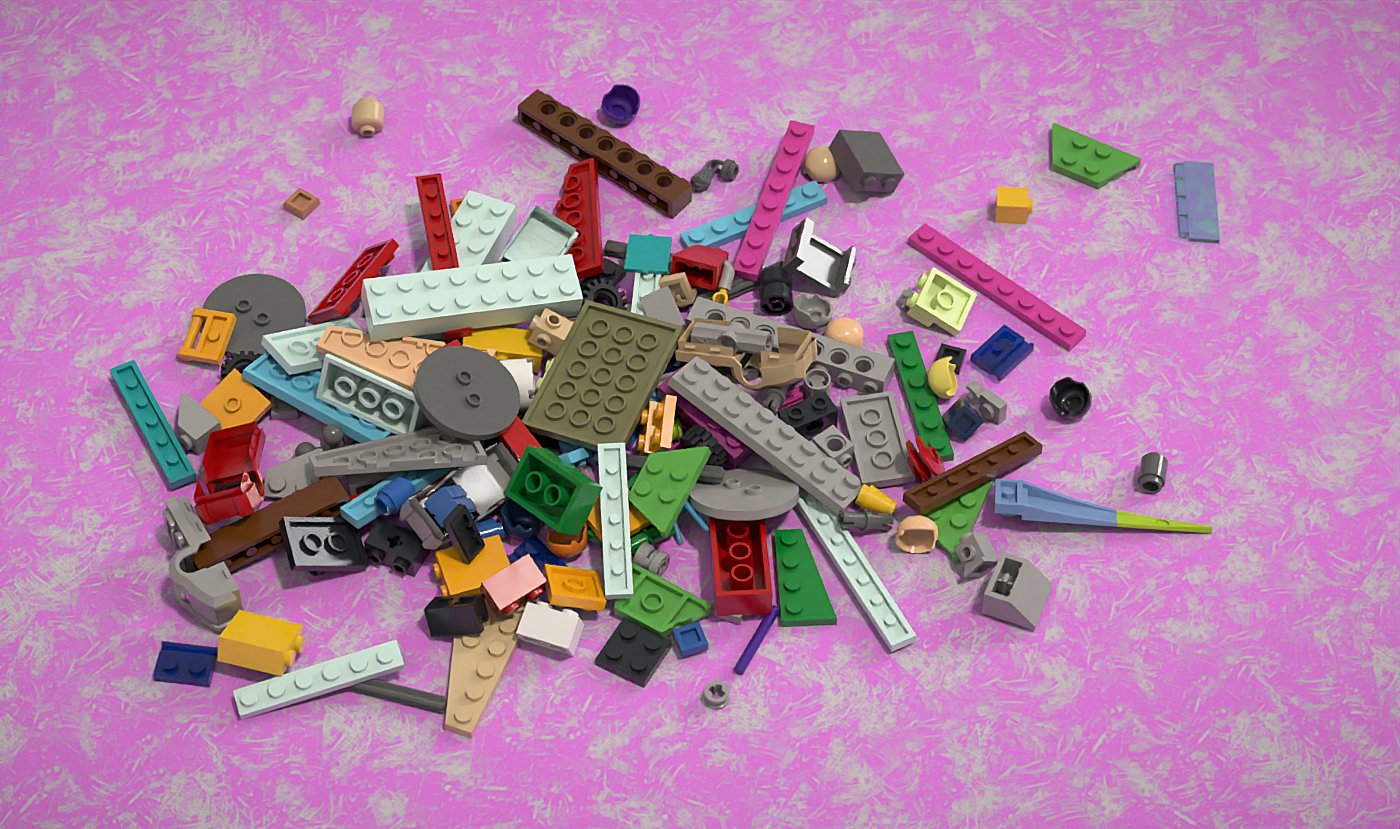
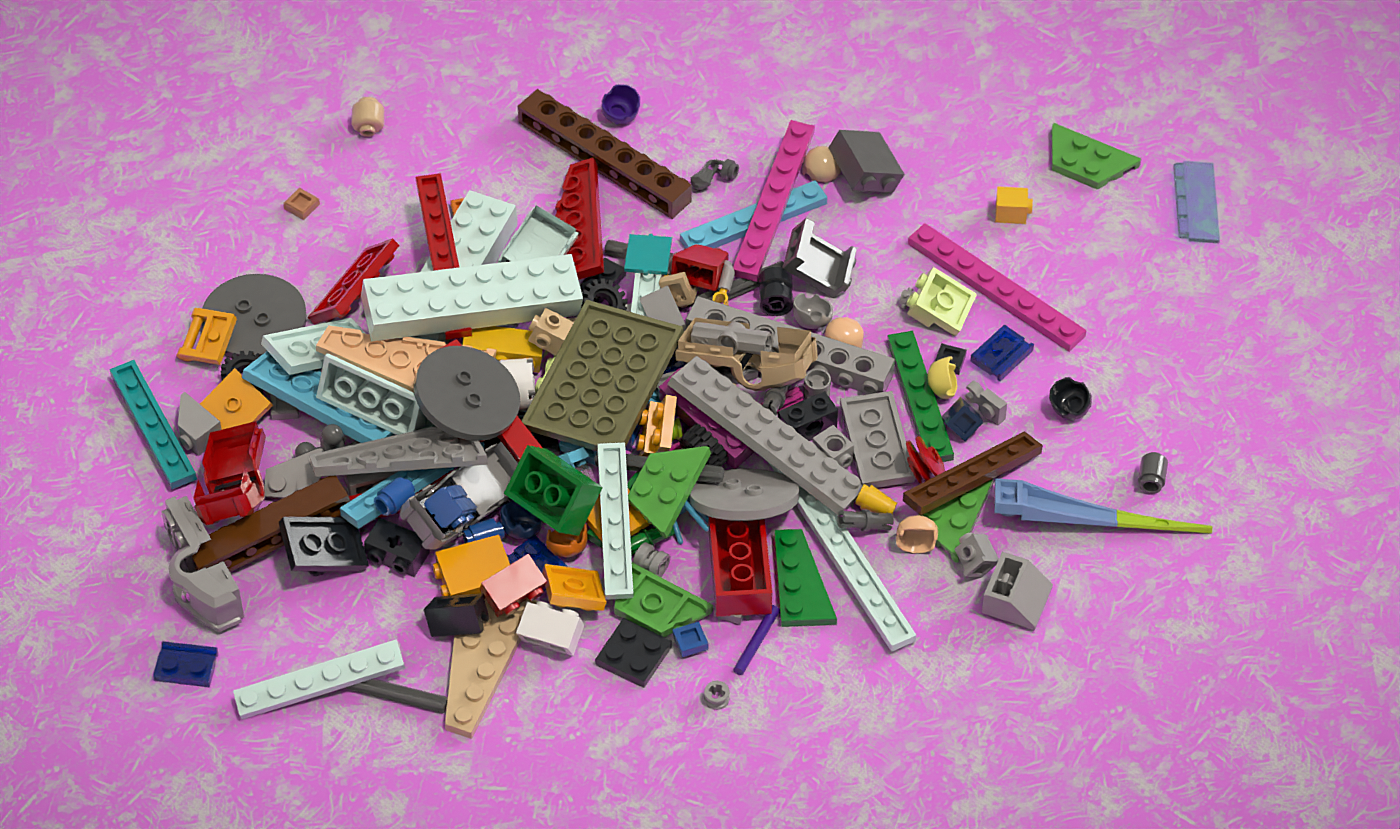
(260, 643): yellow brick -> none
(463, 533): black plate -> none

